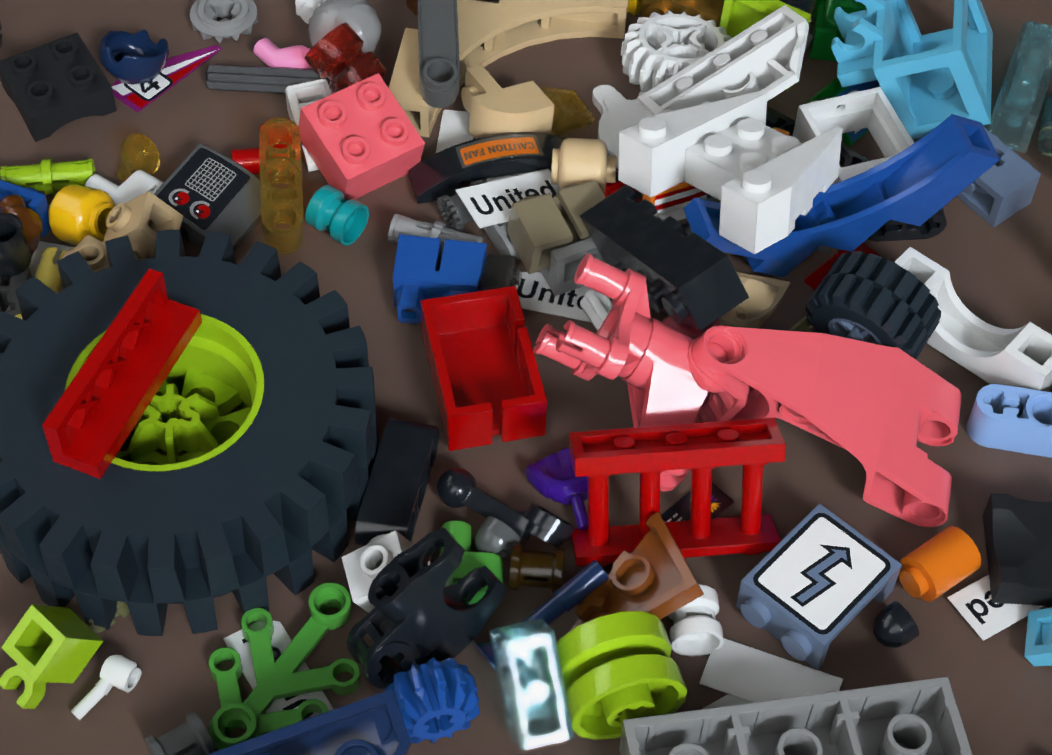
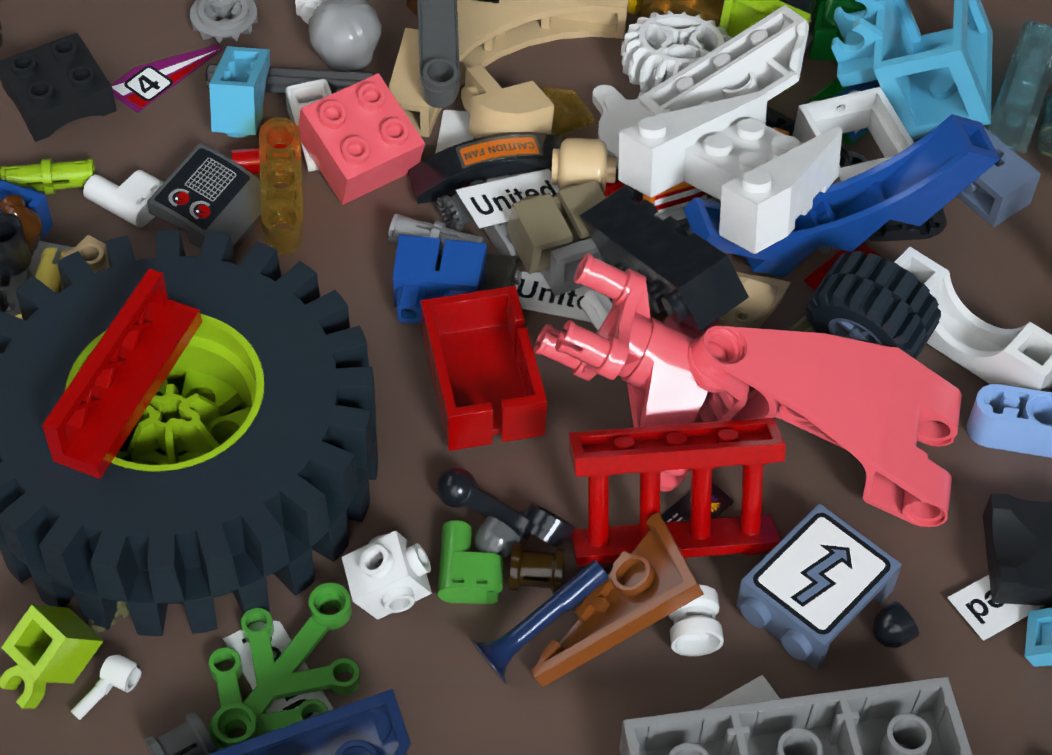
(79, 213): yellow head -> none
(133, 56): dark blue hair -> none
(137, 153): clear yellow plate -> none
(140, 221): tan brick -> none
(239, 91): none -> medium azure arch
(283, 58): bright pink arm -> none
(333, 213): teal wheel -> none
(341, 49): clear red wheel -> none
(397, 480): black beam -> none
(418, 614): black piece -> none
(436, 699): blue gear -> none
(531, 684): clear light blue brick -> none
(556, 480): dark purple piece -> none
(618, 672): lime wheel -> none
(762, 676): white sticker -> none
(939, 564): orange brick -> none

